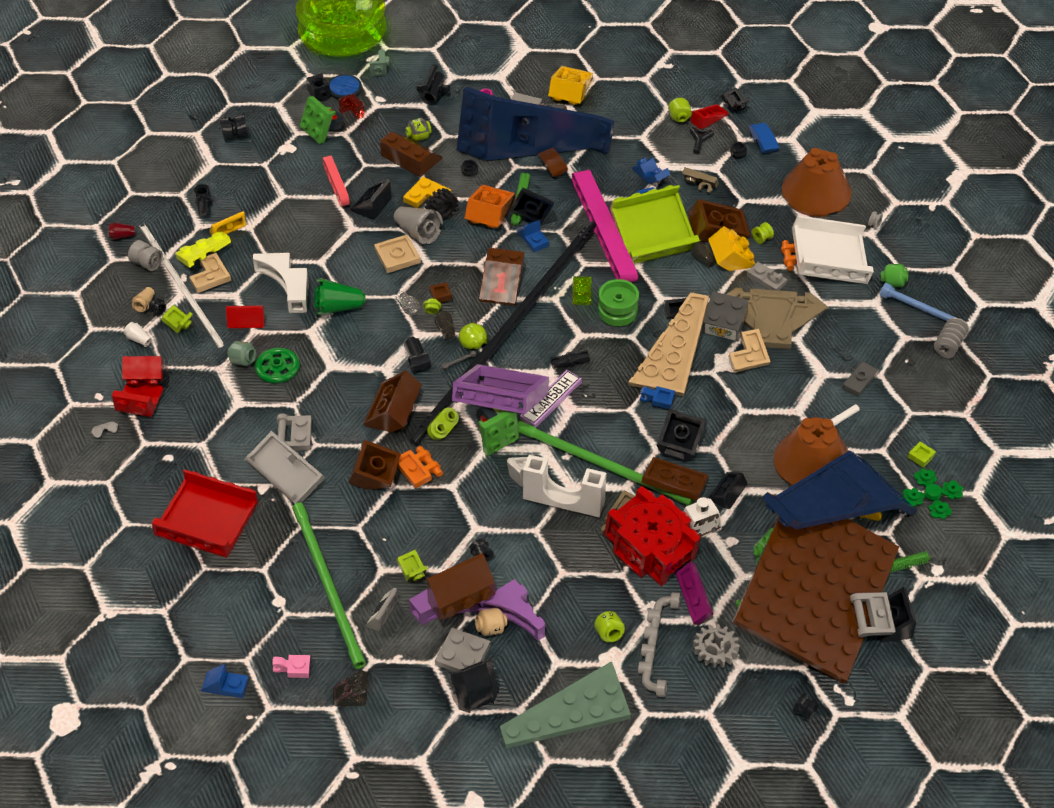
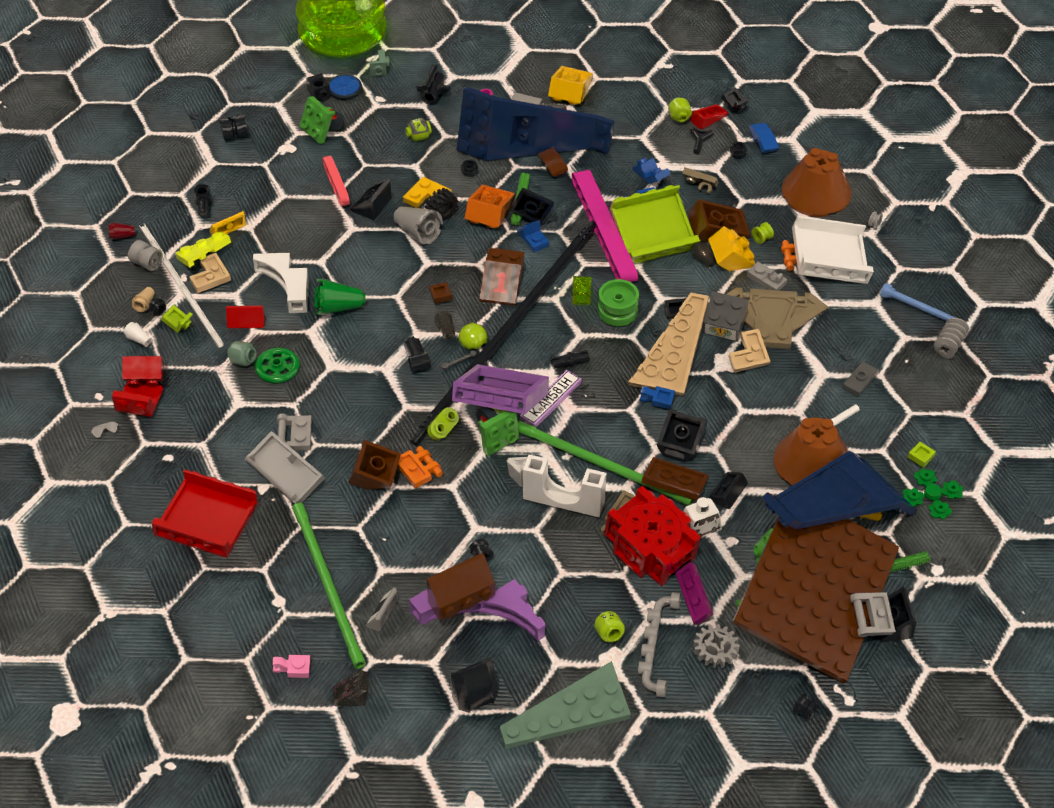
(223, 683): blue slope -> none
(353, 104): clear red bracket -> none
(393, 403): reddish brown slope -> none
(397, 253): tan plate -> none
(408, 153): reddish brown slope -> none
(408, 303): clear cone -> none
(411, 566): lime bracket -> none
(432, 306): lime plate -> none
(461, 650): light grey plate -> none
(490, 621): tan head -> none
(895, 275): bright green head -> none

